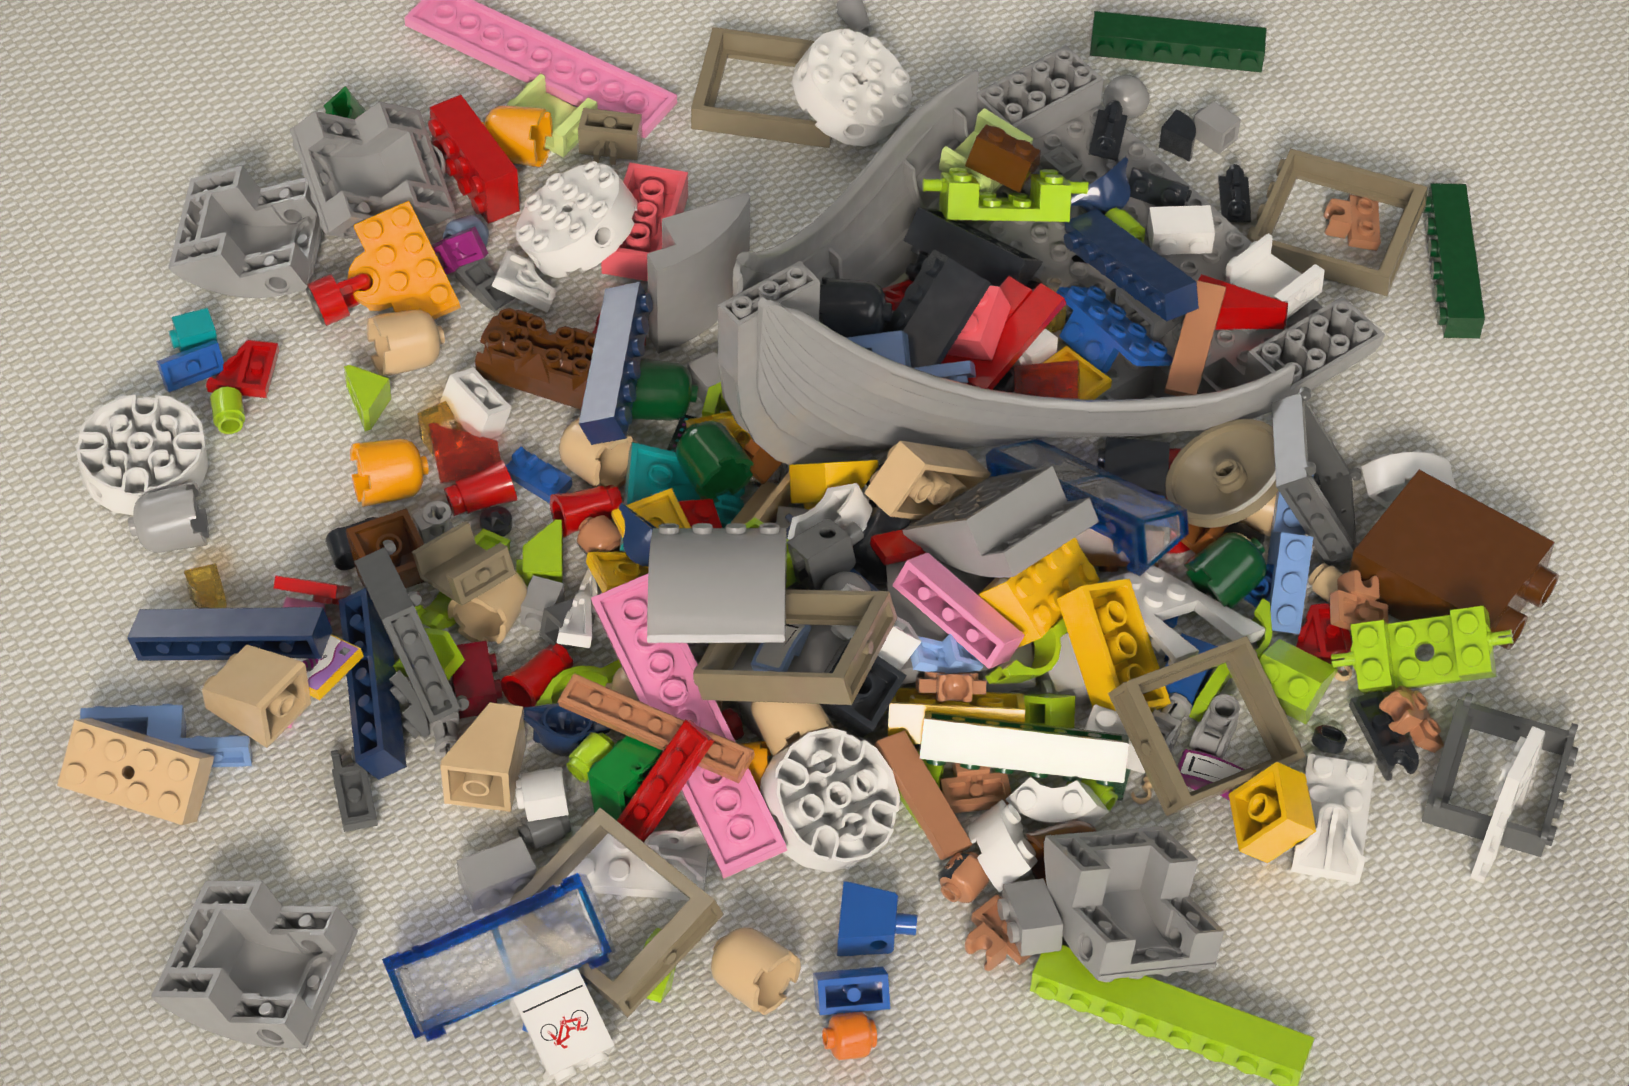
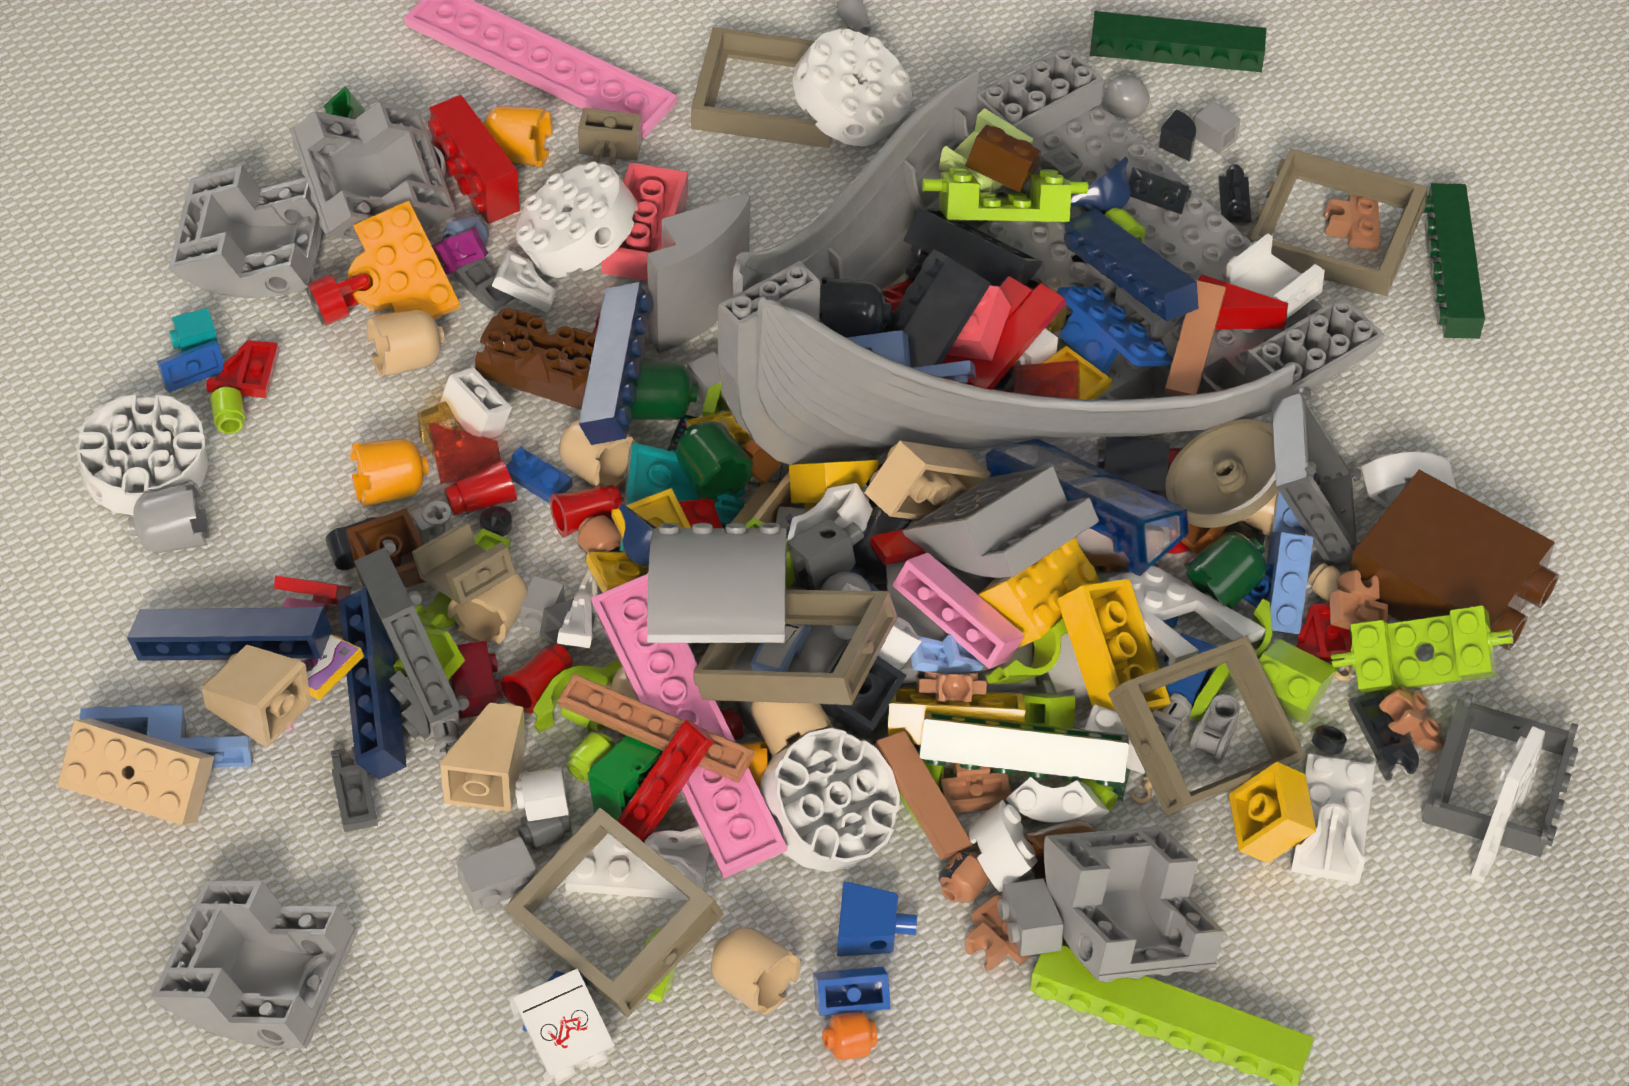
(205, 587): clear yellow brick -> none
(368, 393): lime slope -> none
(500, 956): clear windscreen -> none
(543, 555): lime slope -> none
(559, 728): dark blue hat -> none
(564, 116): yellowish green panel -> none
(1108, 131): black hinge -> none
(1181, 229): white brick -> none
(1203, 769): slope -> none

